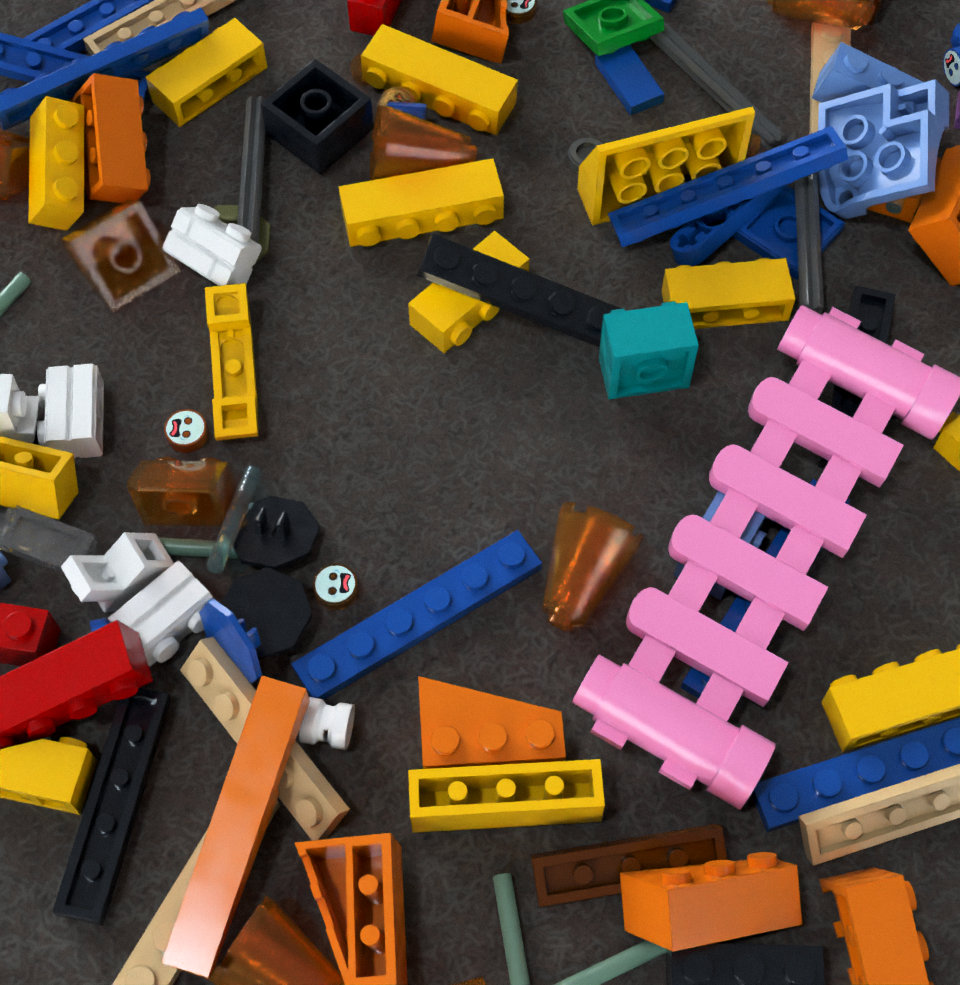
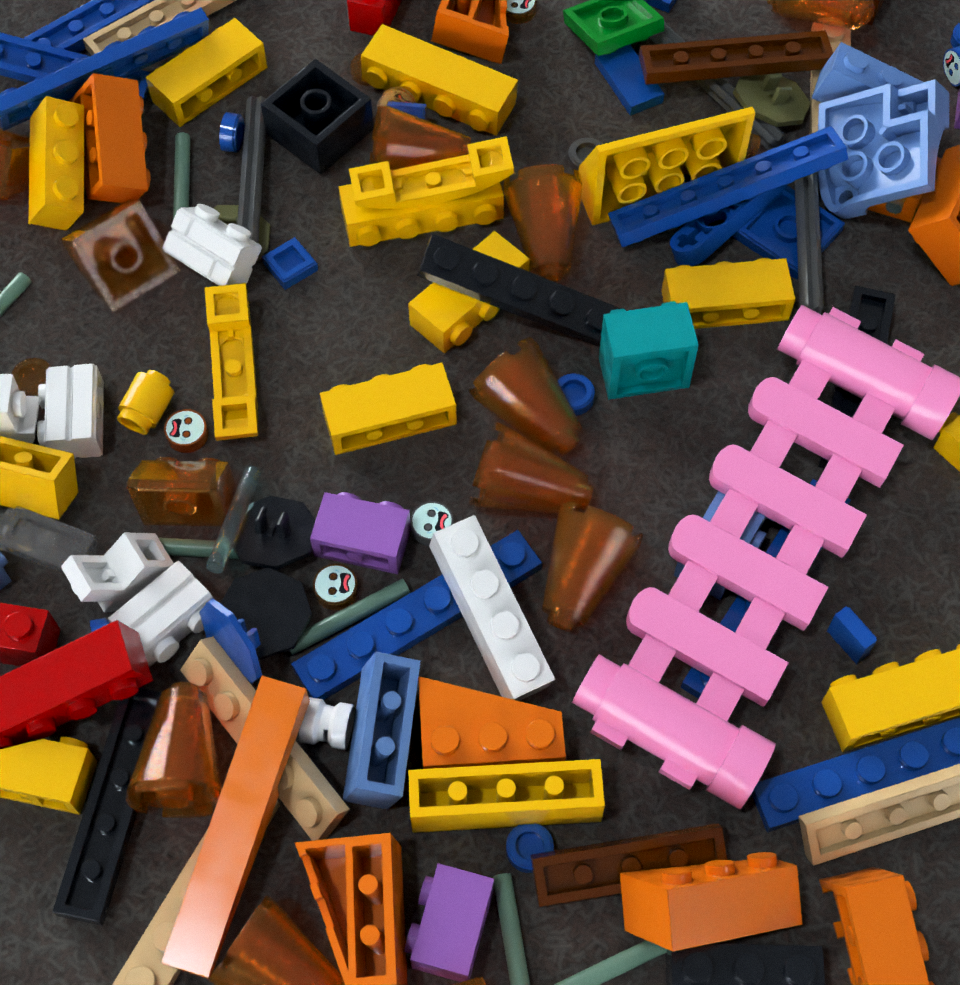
(30, 374): none -> clear orange tile
(145, 401): none -> yellow brick
(178, 757): none -> clear orange cone
(181, 171): none -> sand green bar
(231, 132): none -> blue tile
(290, 263): none -> blue tile
(351, 614): none -> sand green bar
(361, 532): none -> medium lavender brick
(381, 731): none -> medium blue brick
(388, 408): none -> yellow brick
(429, 518): none -> tile
(433, 181): none -> yellow slope
(451, 923): none -> medium lavender brick
(490, 610): none -> white brick
(526, 477): none -> clear orange cone
(527, 840): none -> blue tile
(529, 398): none -> clear orange cone
(546, 215): none -> clear orange cone
(578, 391): none -> blue tile
(734, 57): none -> reddish brown plate
(773, 98): none -> olive piece
(852, 634): none -> blue tile

